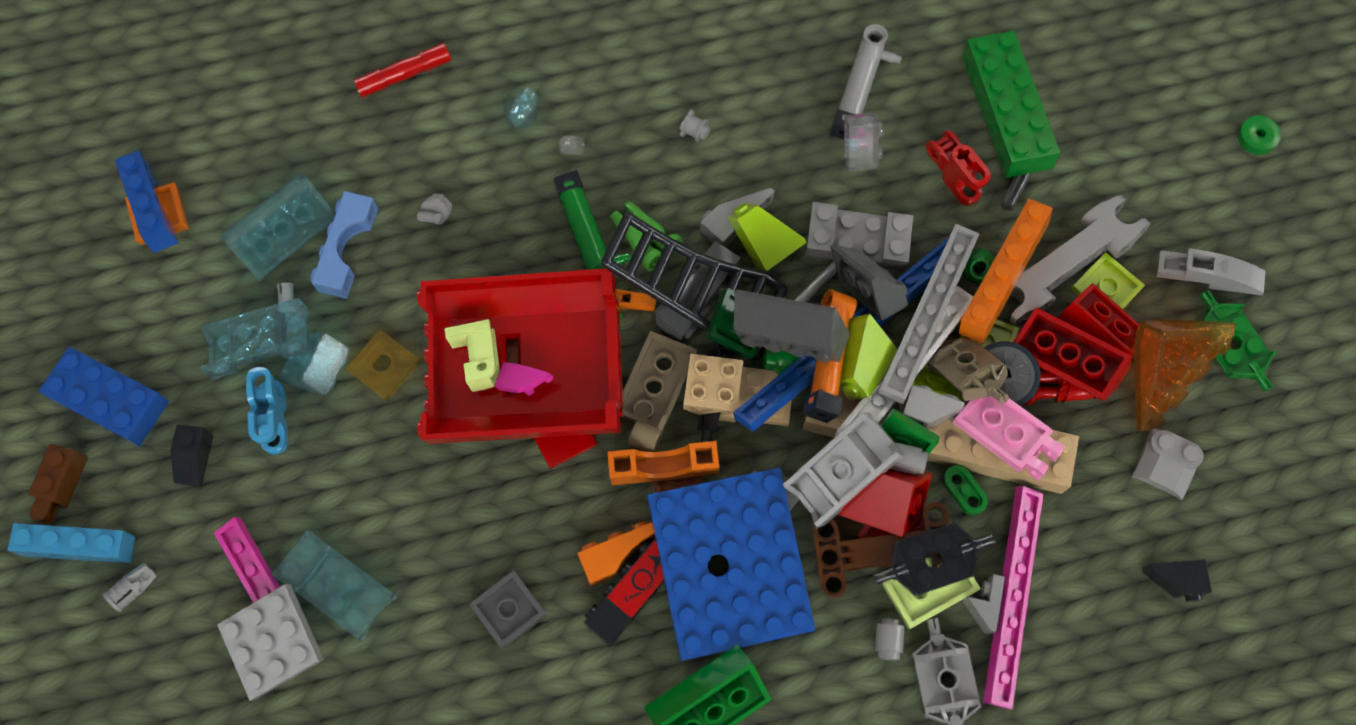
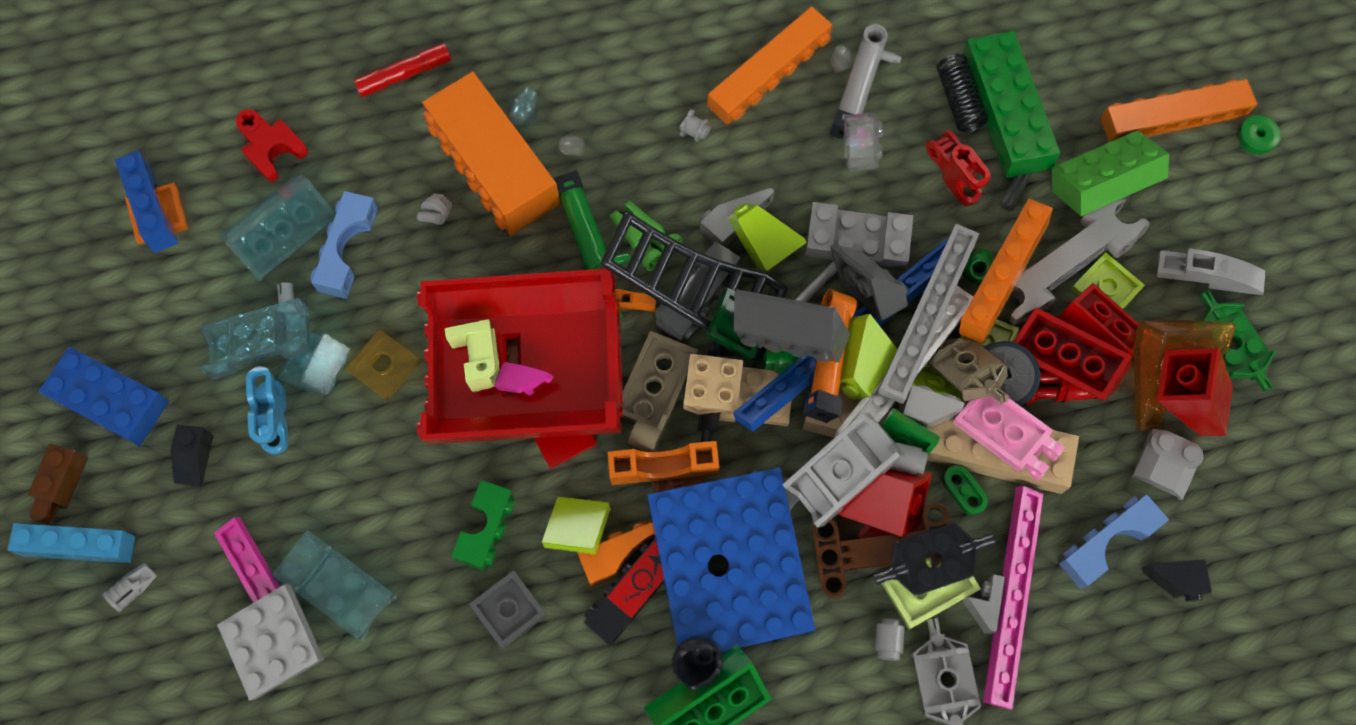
(267, 142): none -> red piece
(478, 549): none -> green arch
(490, 154): none -> orange brick
(576, 525): none -> lime tile
(697, 661): none -> black hair
(769, 66): none -> orange brick
(841, 59): none -> clear piece
(970, 117): none -> black piece
(1088, 561): none -> medium blue arch
(1110, 172): none -> bright green brick
(1179, 110): none -> orange brick
(1197, 389): none -> red slope

